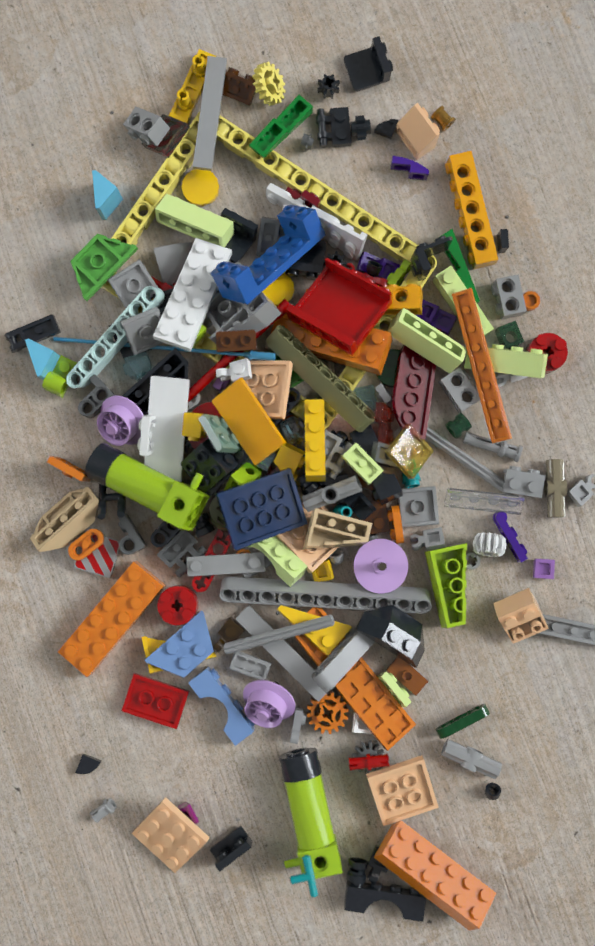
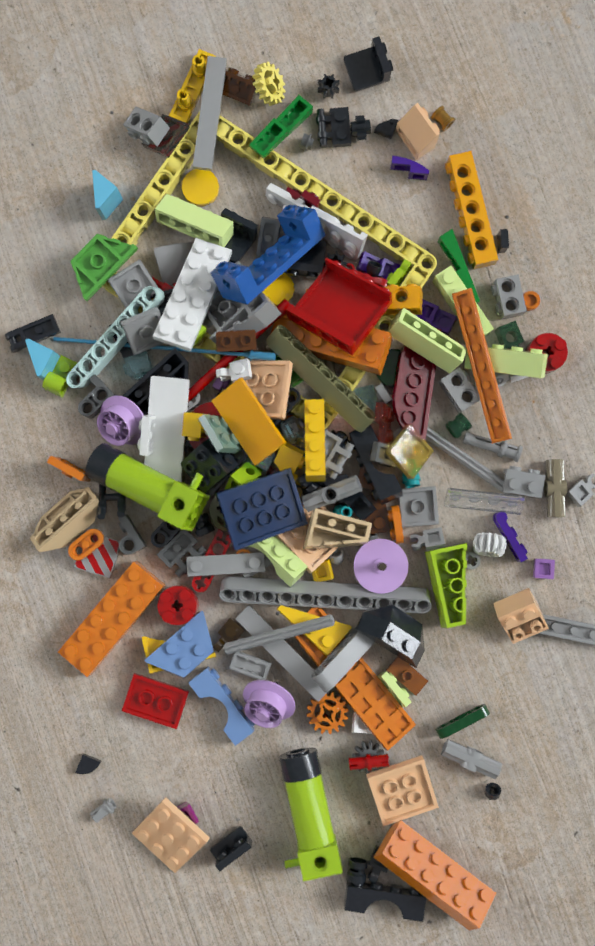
(299, 719): light grey plate -> none
(307, 876): teal piece -> none
(362, 463): yellowish green plate -> none
(420, 263): black bracket -> none

